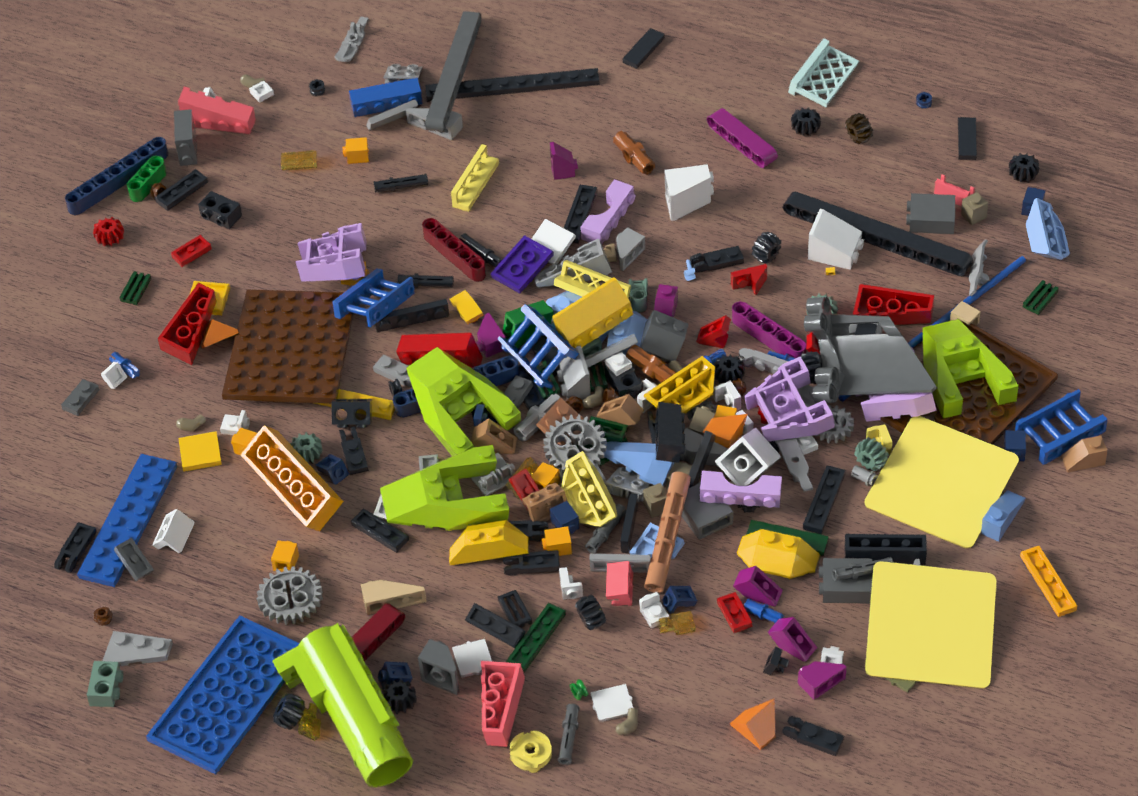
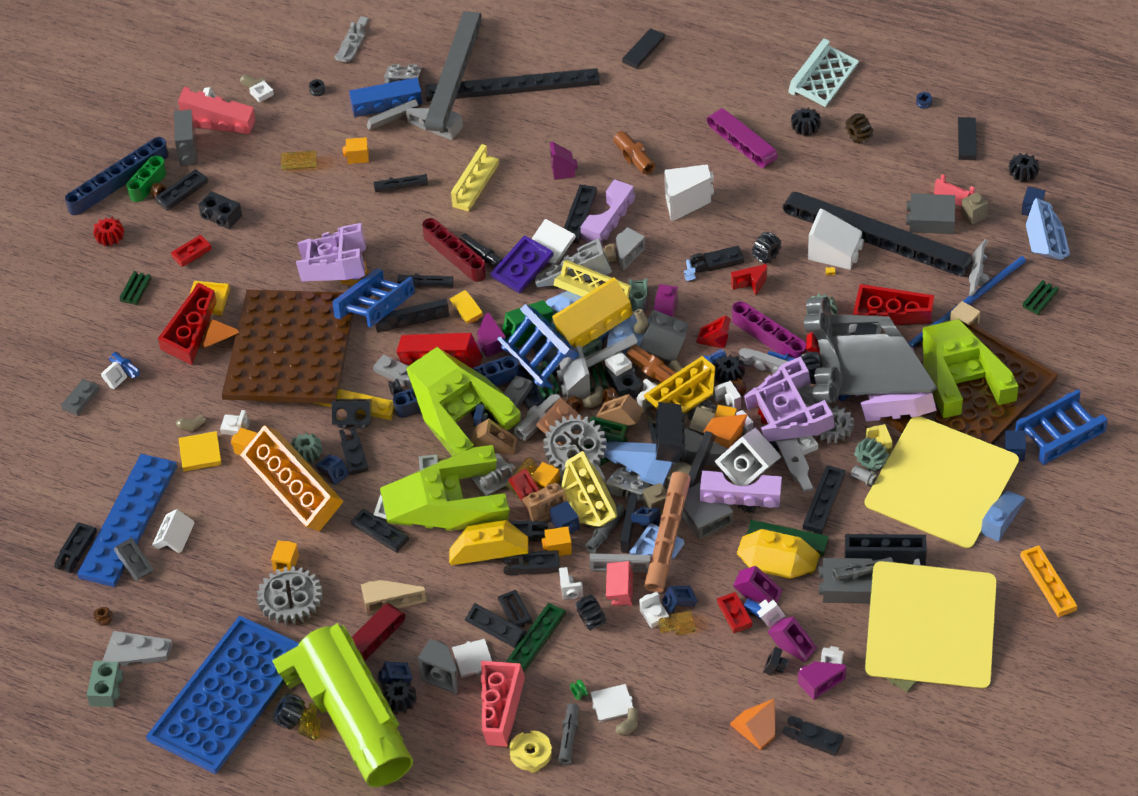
(642, 322): none -> dark tan arm
(646, 516): none -> dark blue bracket
(770, 613): none -> white tile
(1085, 454): medium nougat slope -> none

